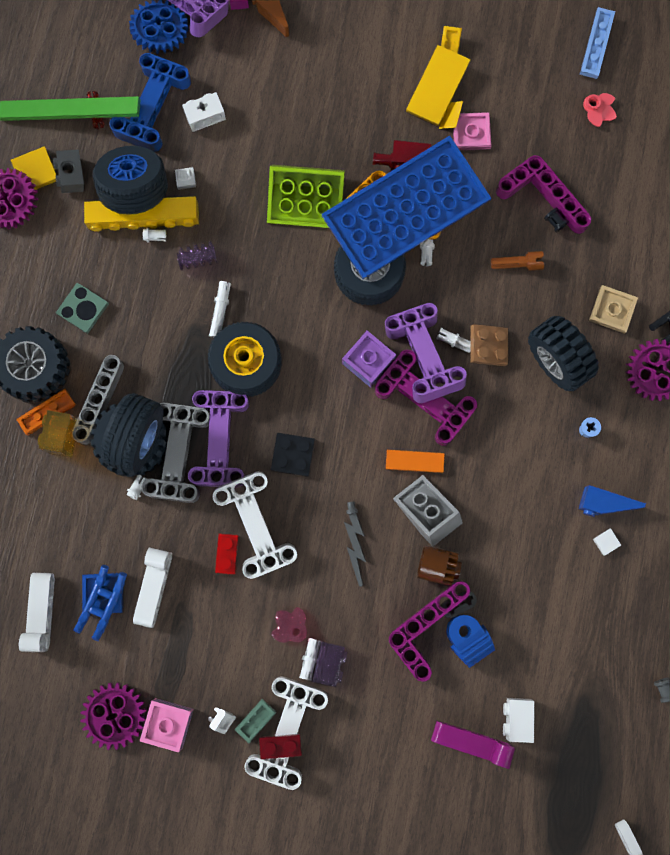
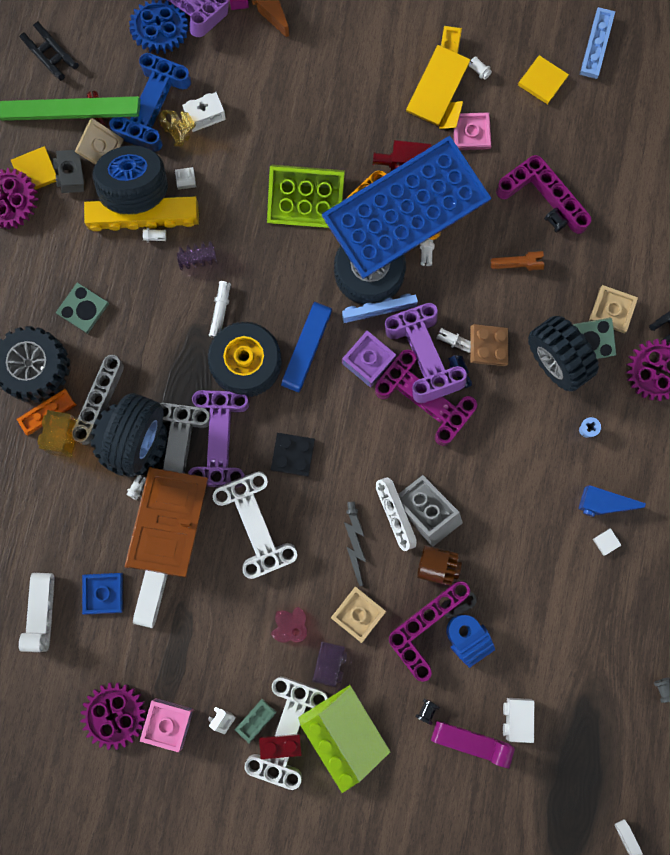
(49, 42): none -> black piece
(91, 609): blue piece -> none
(97, 141): none -> tan plate
(166, 522): none -> dark orange door
(182, 126): none -> clear yellow piece
(226, 554): red plate -> none
(306, 347): none -> blue beam
(310, 659): white pin -> none
(344, 738): none -> lime slope
(358, 614): none -> tan plate
(386, 306): none -> light blue plate
(403, 534): none -> white beam
(414, 461): orange tile -> none
(427, 711): none -> black bush
(459, 361): none -> dark blue plate
(479, 67): none -> white pin
(543, 79): none -> yellow tile
(600, 336): none -> tile
(602, 110): coral plate -> none

